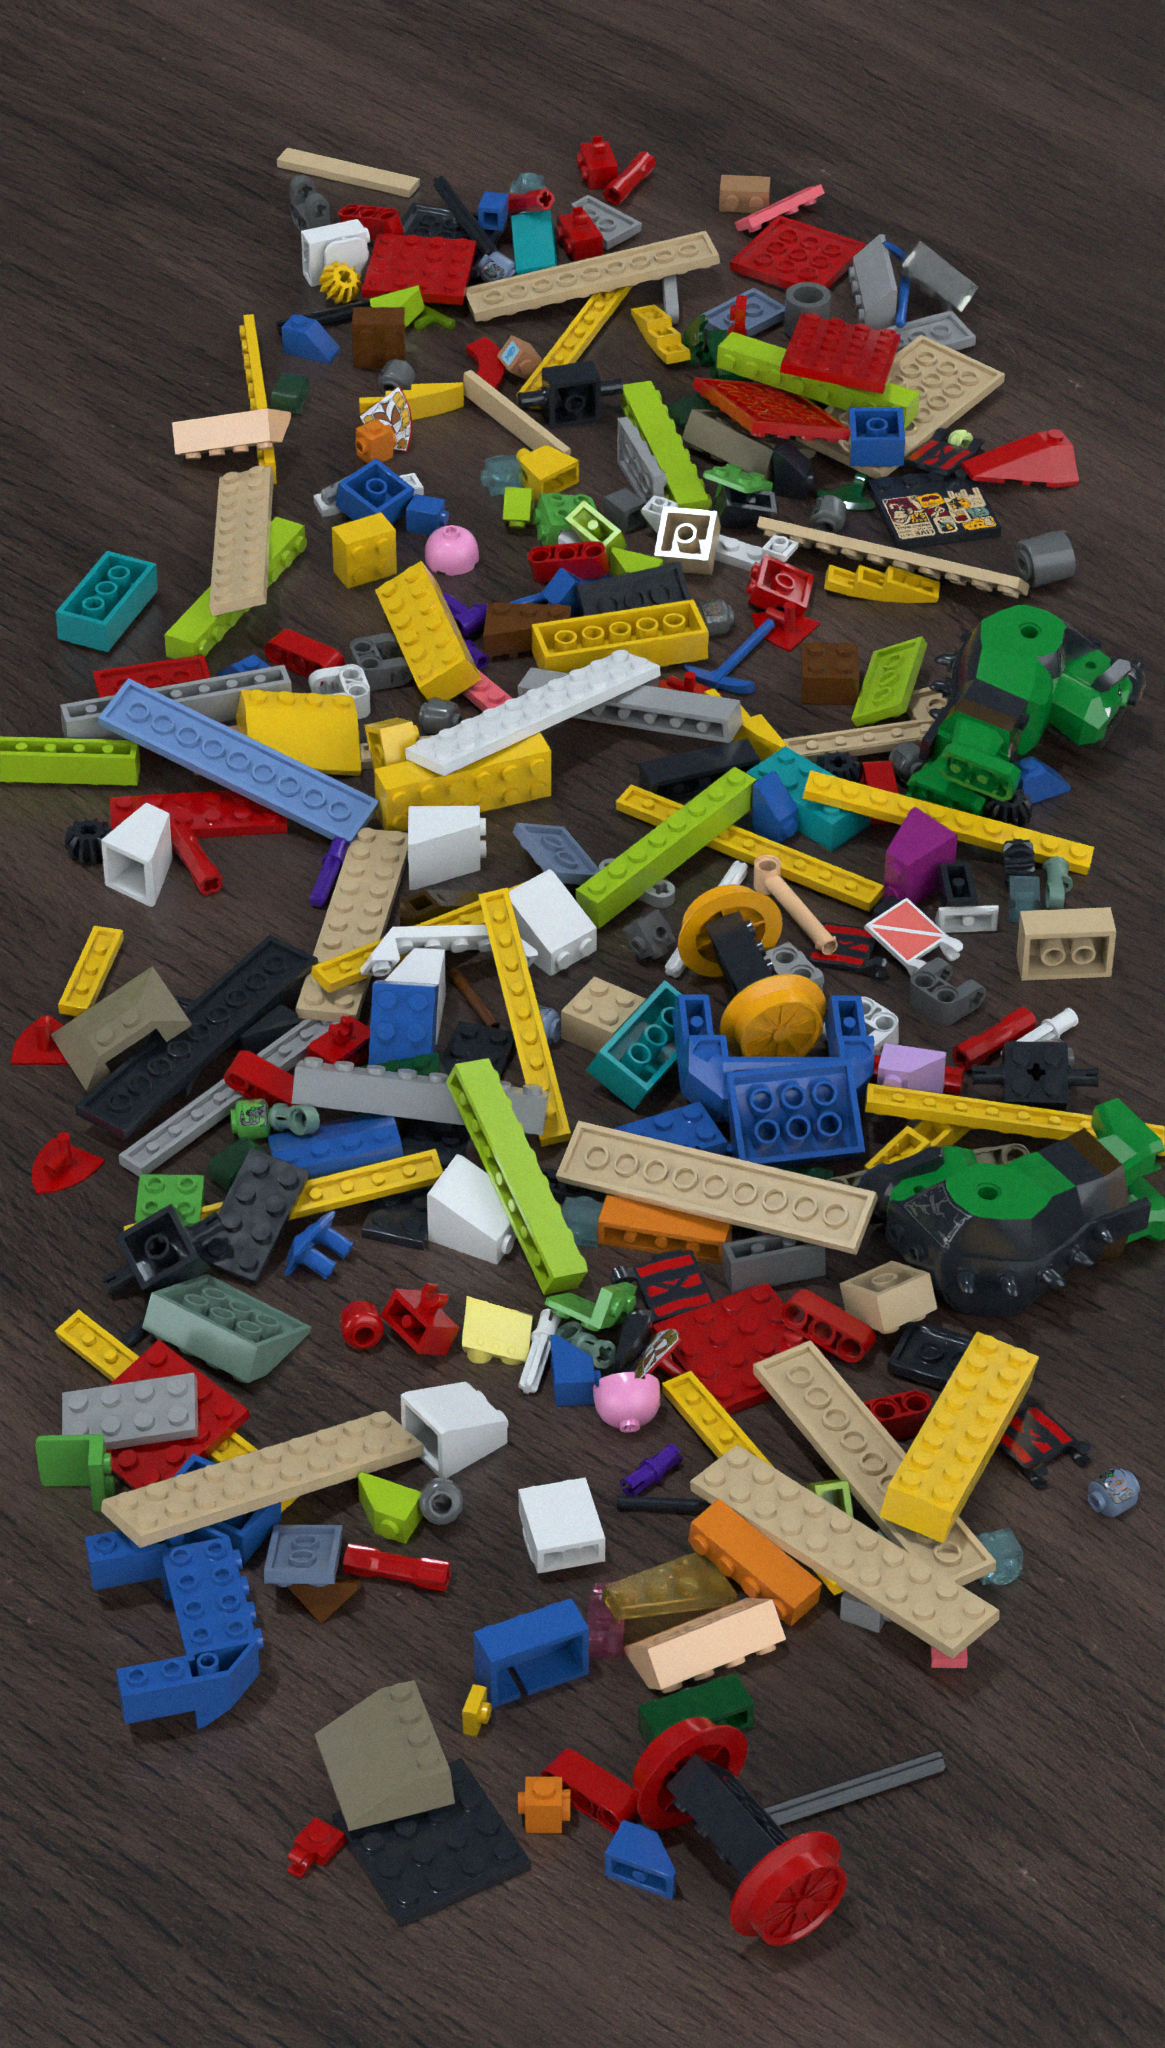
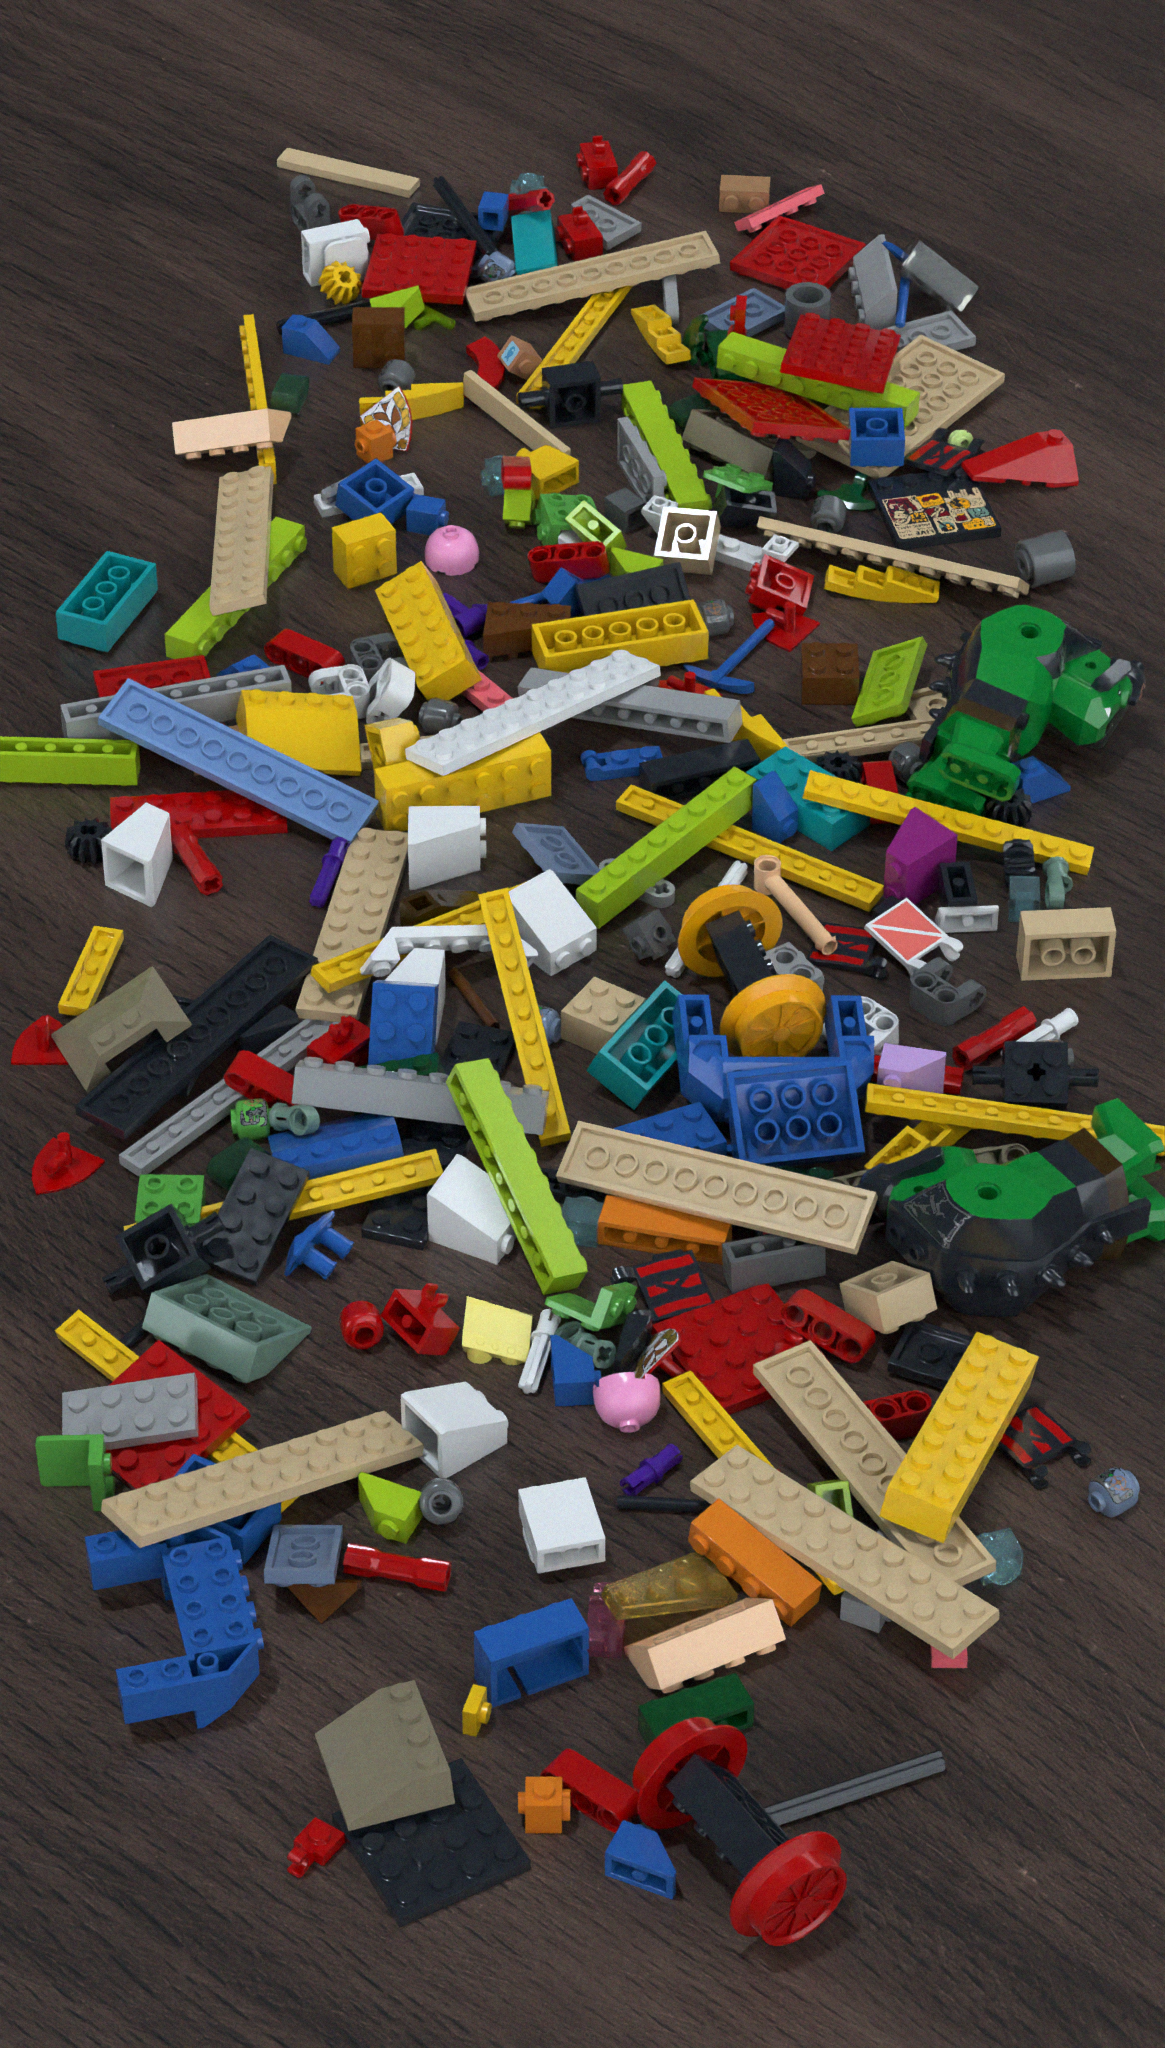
(394, 691): none -> white piece
(516, 473): none -> red beam
(617, 763): none -> blue plate

